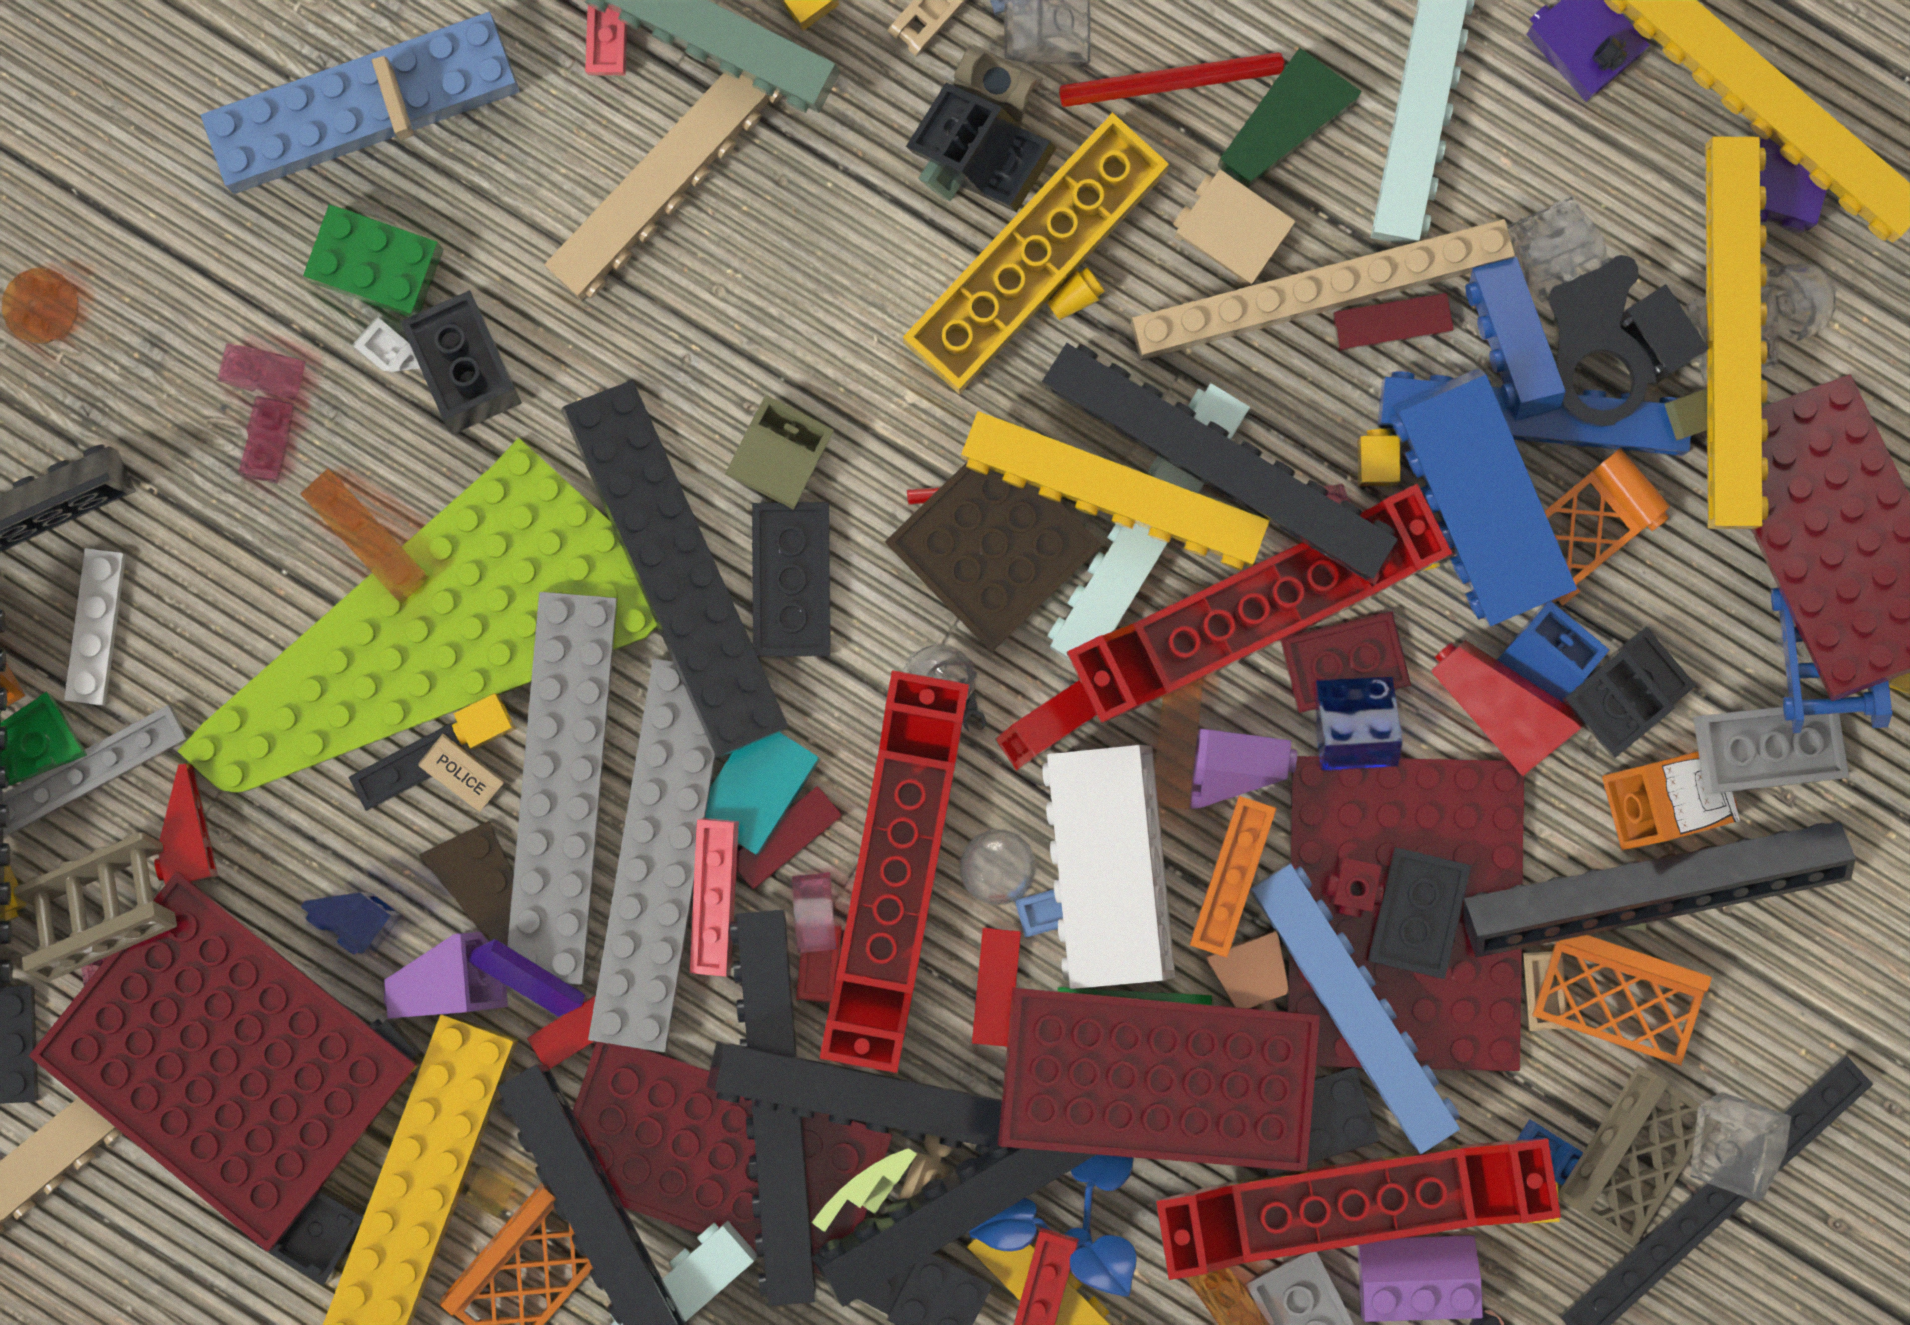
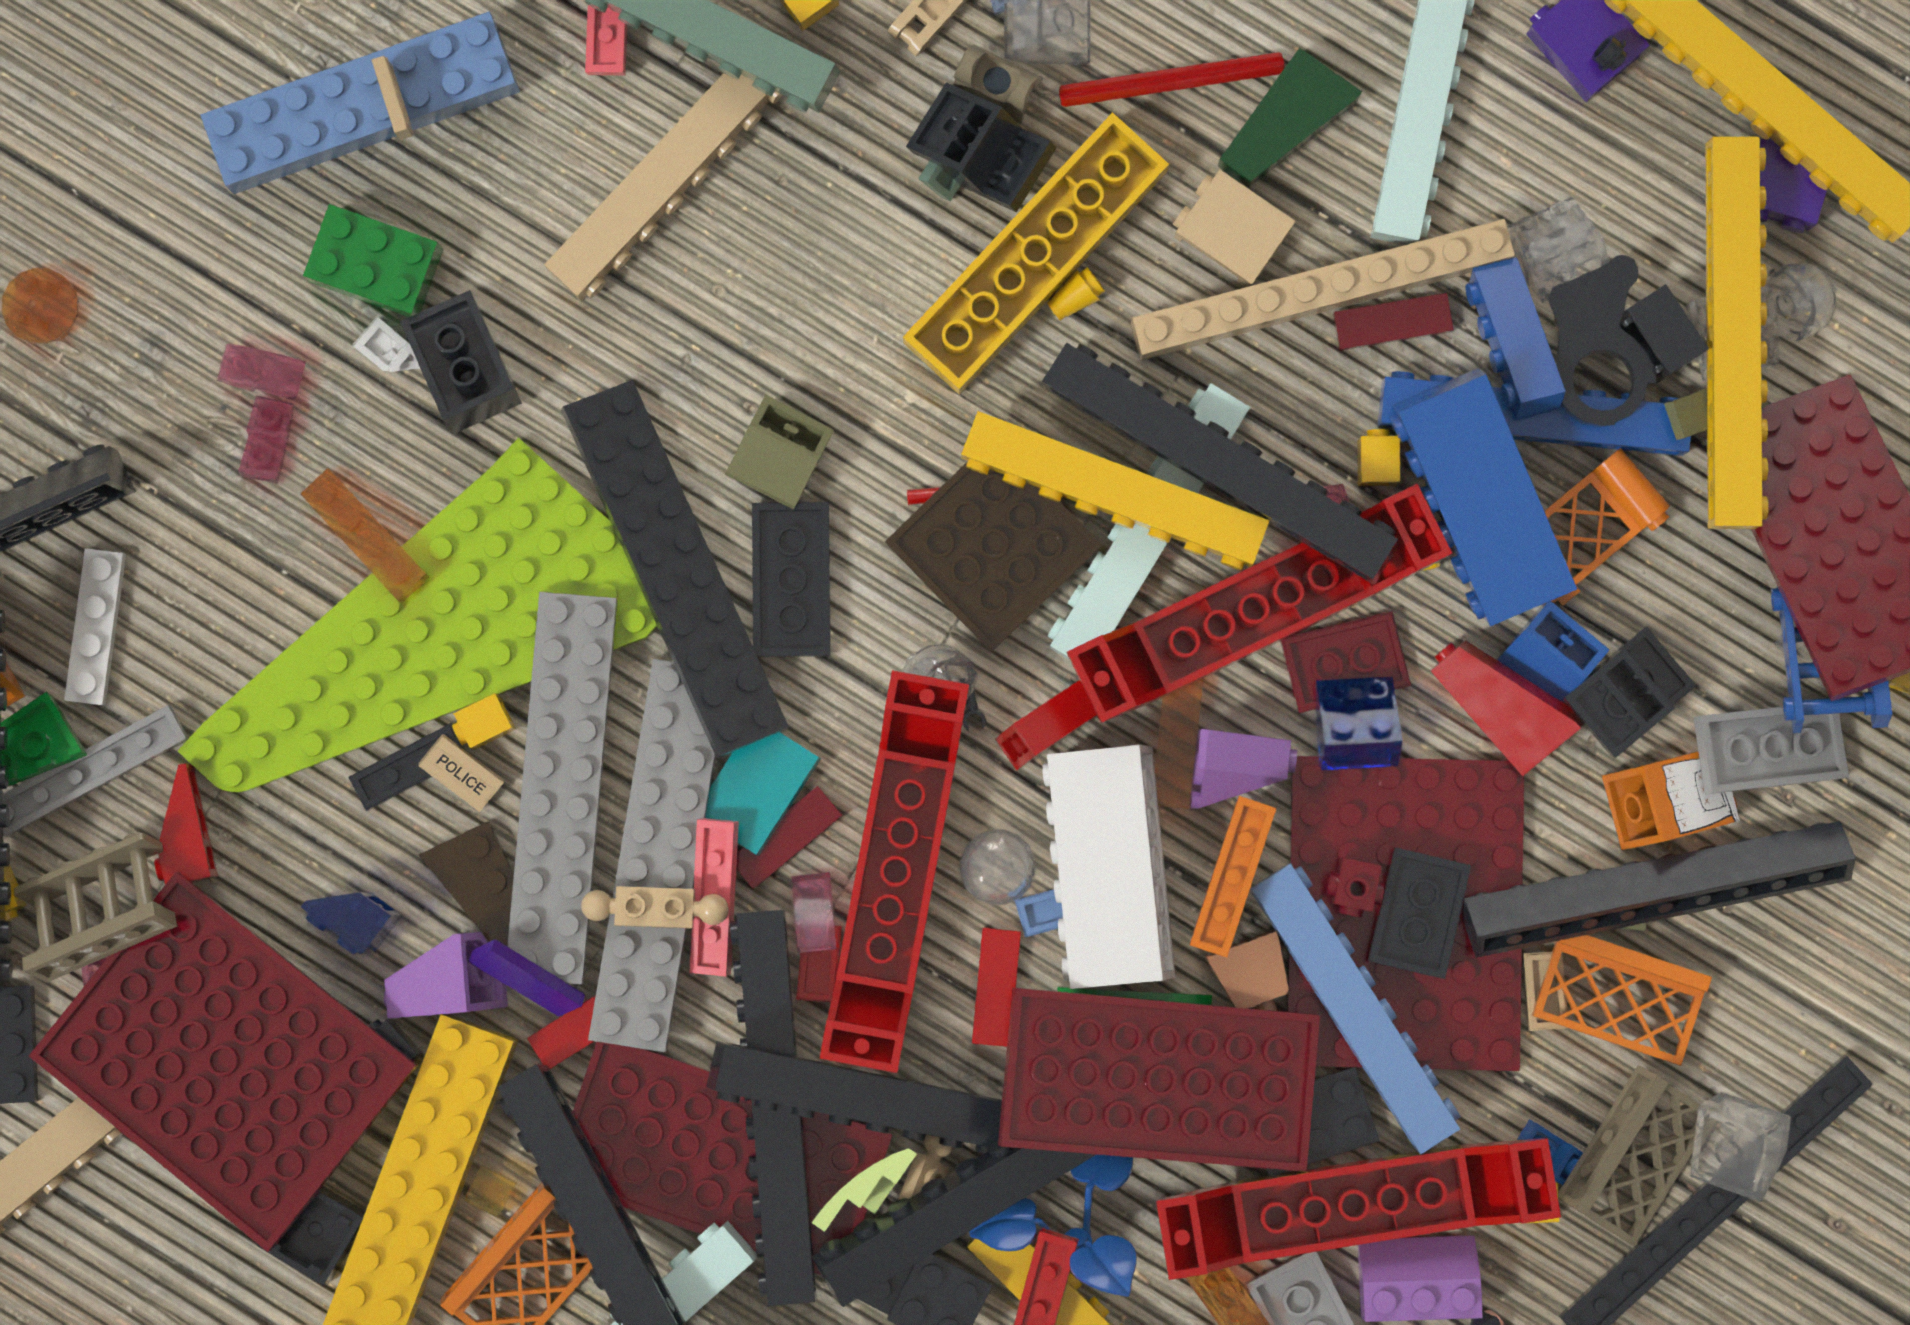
(654, 907): none -> tan plate

